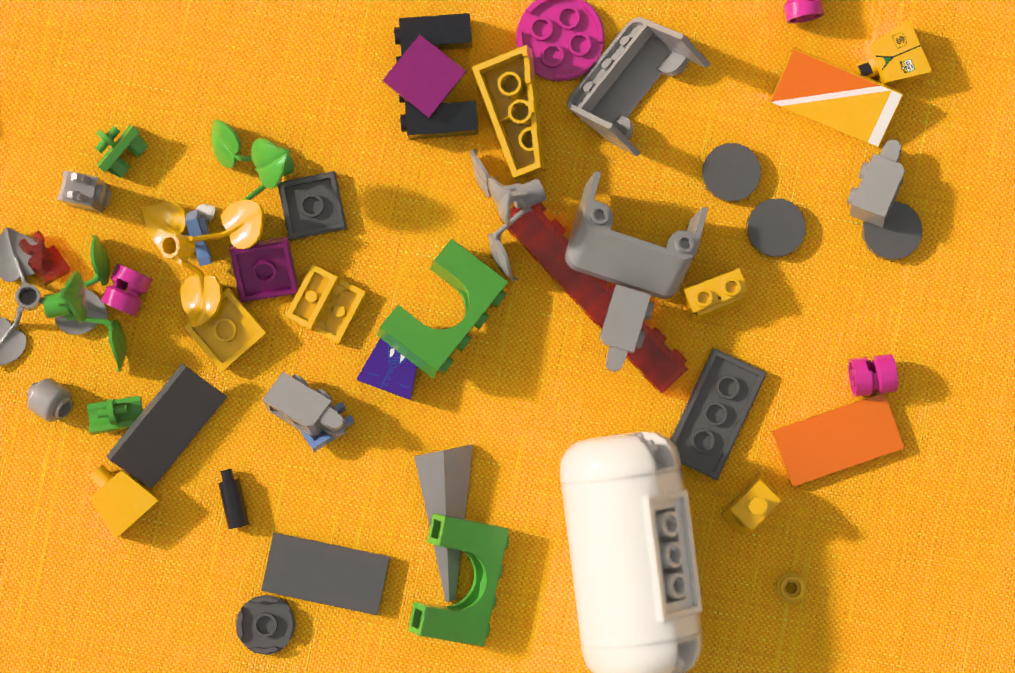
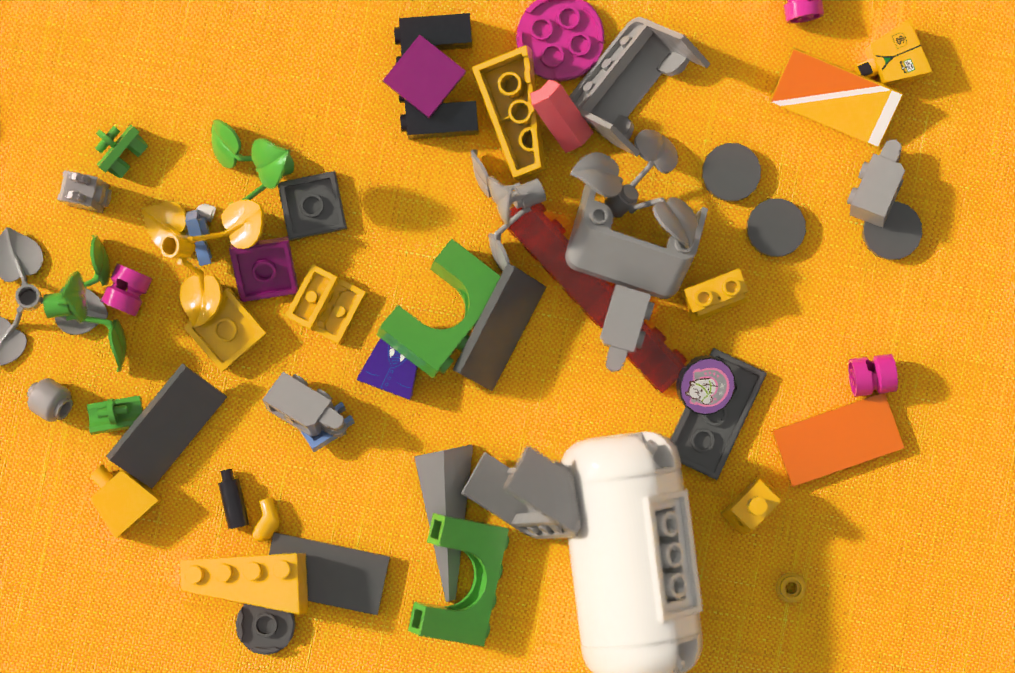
(45, 262): clear red plate -> none
(261, 580): none -> yellow wedge
(268, 523): none -> yellow arm
(499, 327): none -> dark grey tile
(532, 496): none -> light grey windscreen
(561, 116): none -> coral piece
(602, 173): none -> light grey plant
(705, 385): none -> tile

